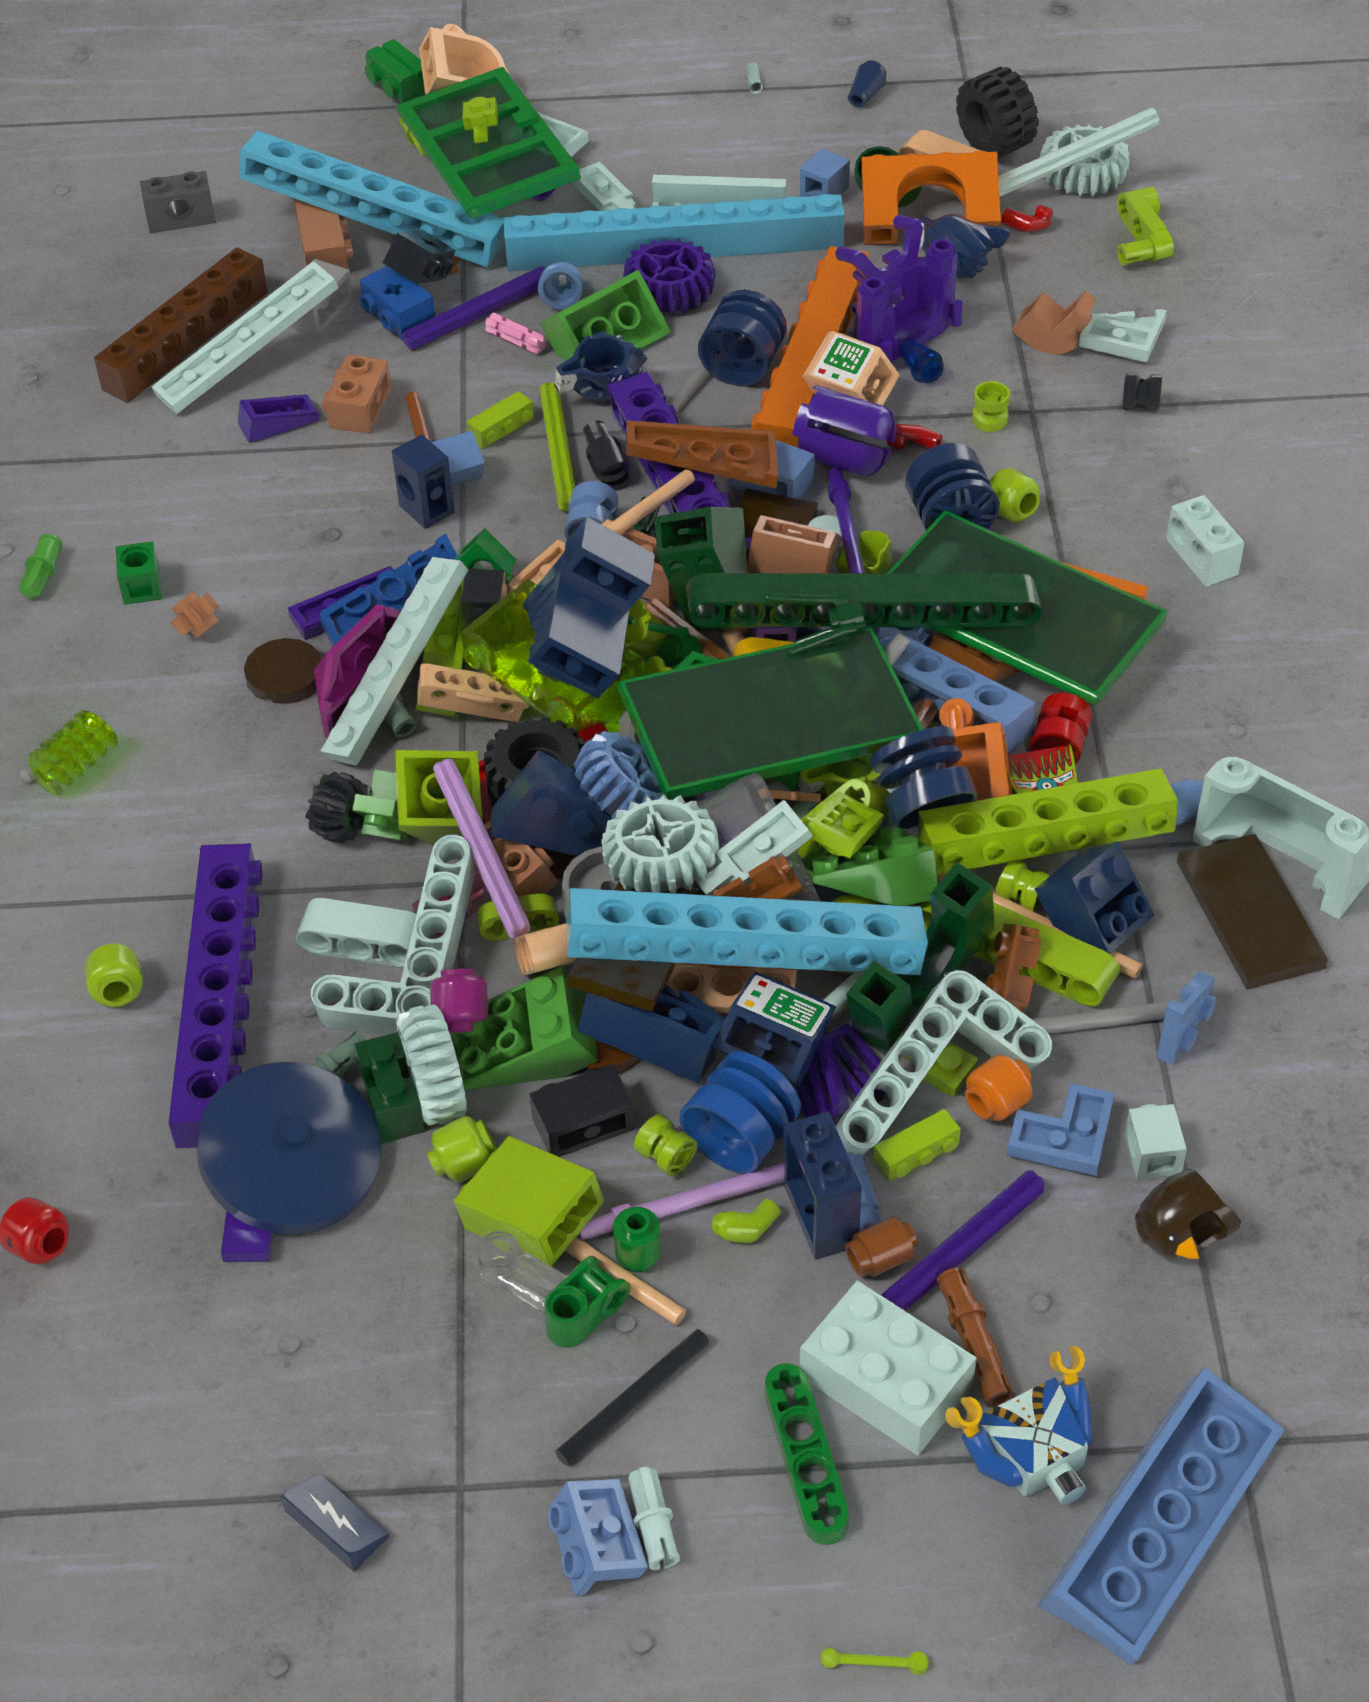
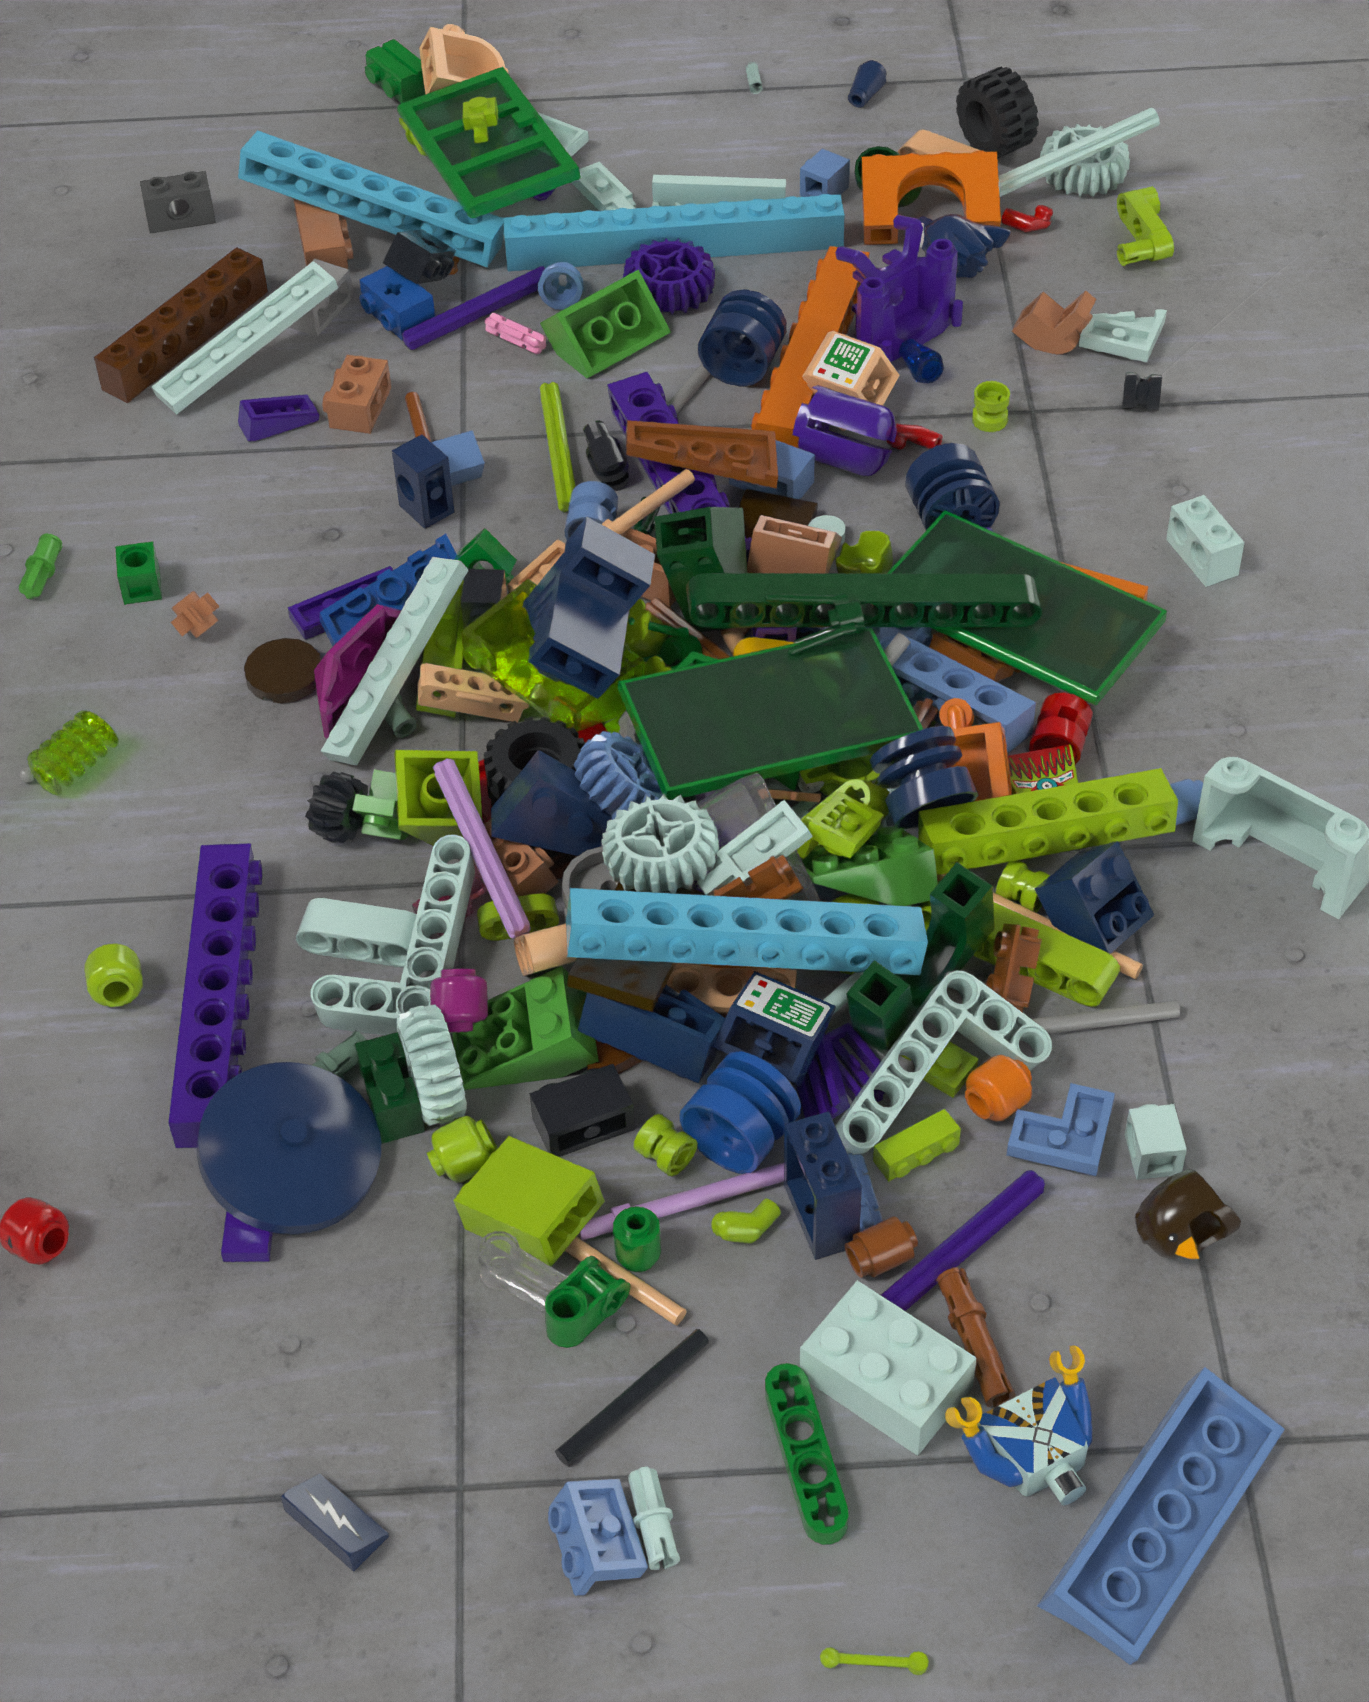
(501, 419): lime piece -> none
(603, 362): dark blue piece -> none
(840, 495): dark purple bar -> none
(1017, 494): lime head -> none
(1181, 1018): medium blue wing -> none
(1251, 911): dark brown tile -> none

